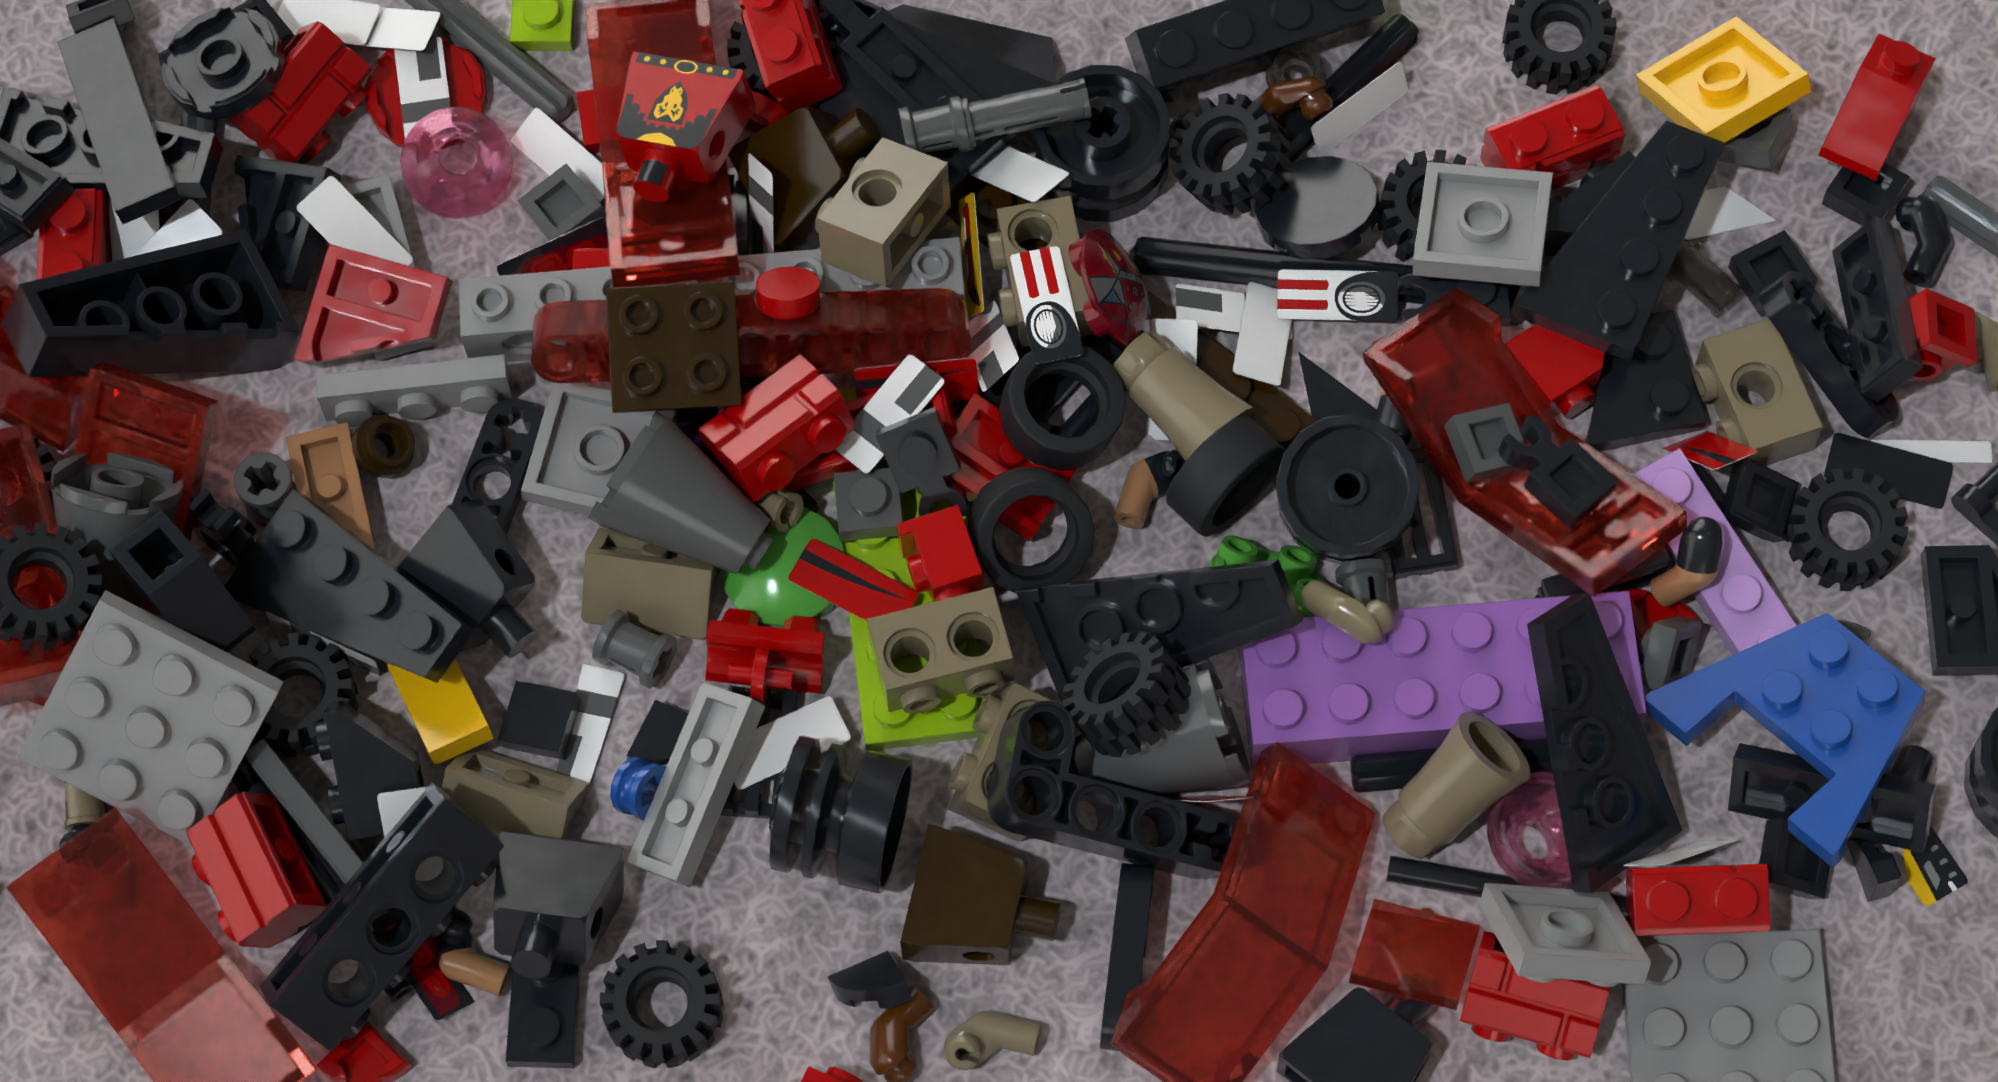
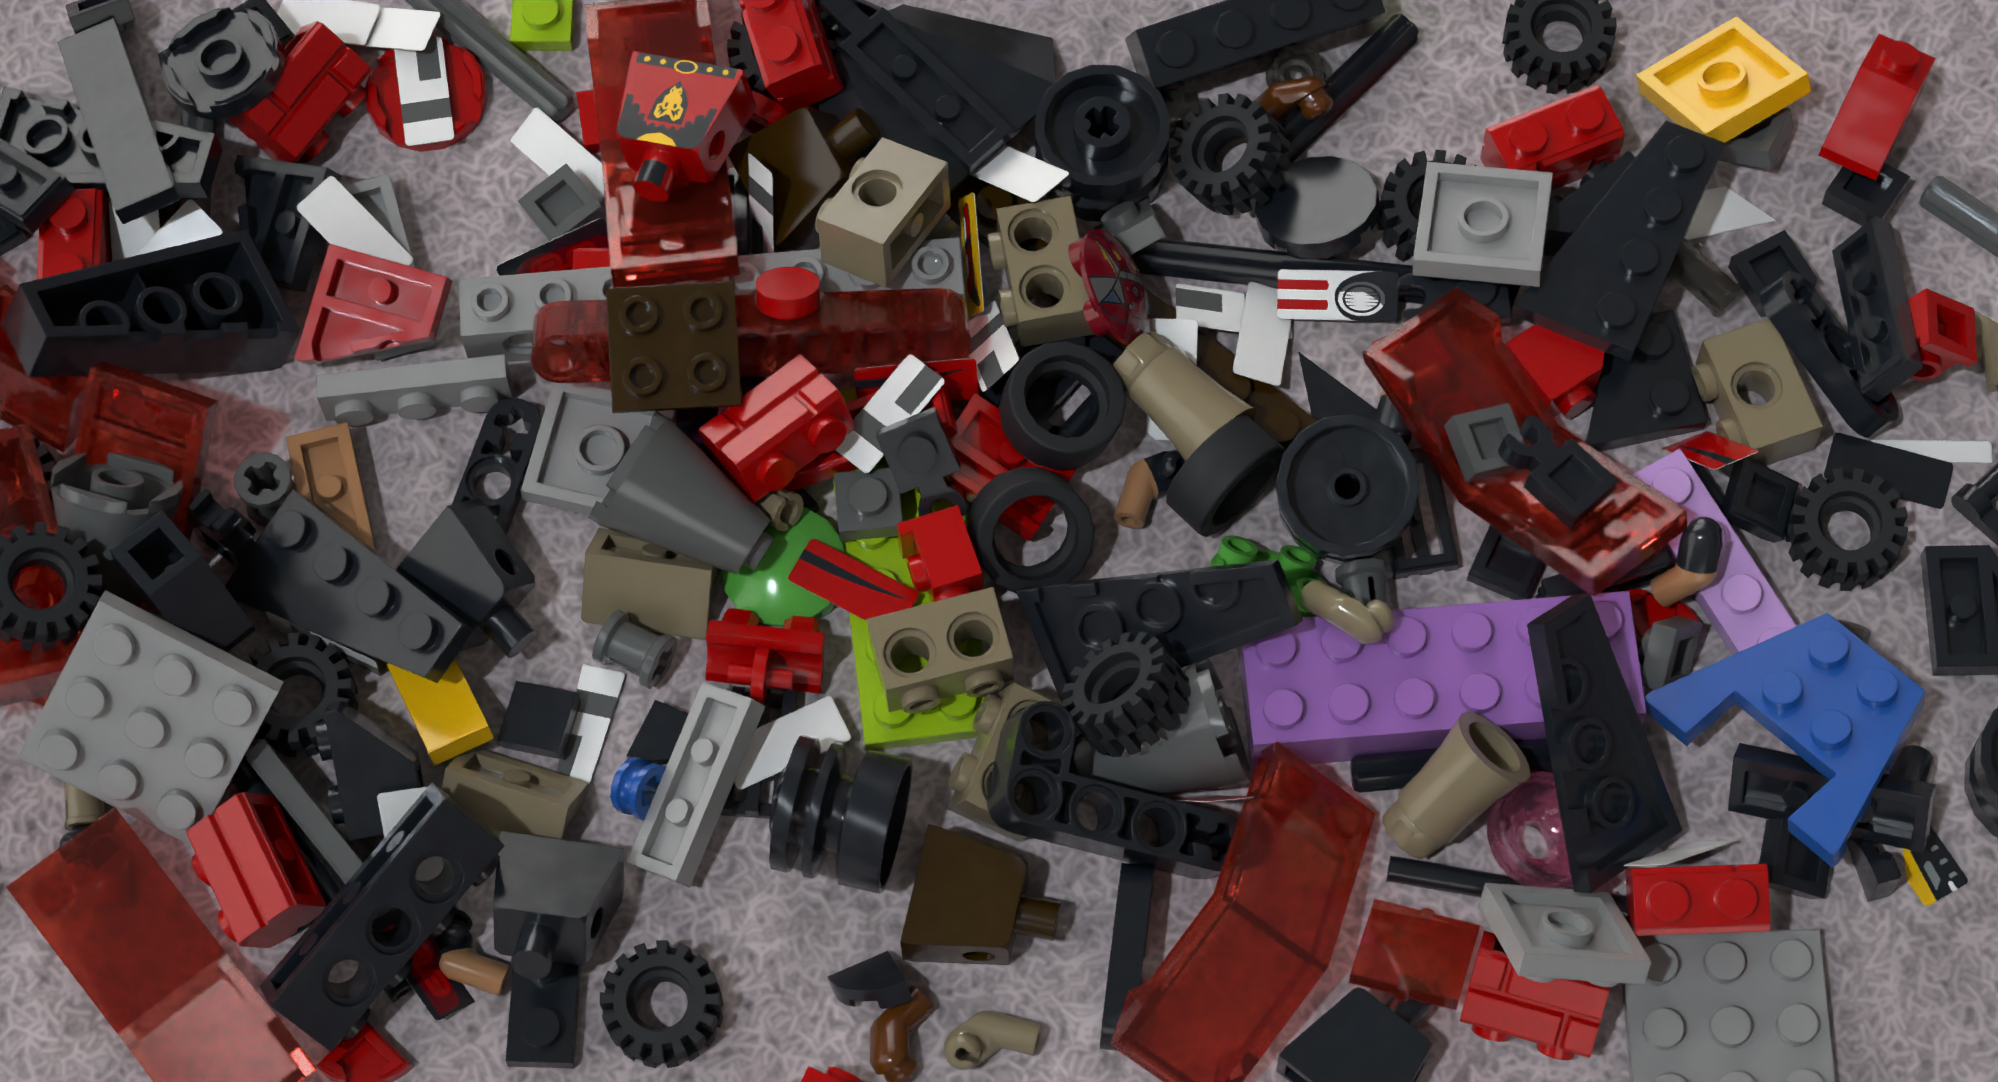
(396, 437): dark brown plate -> none
(451, 193): clear pink piece -> none
(964, 123): dark grey pin -> none
(1046, 304): sticker -> none
(1132, 225): none -> dark grey plate
(1359, 109): white sticker -> none
(1504, 566): none -> black tile
(1932, 236): black arm -> none

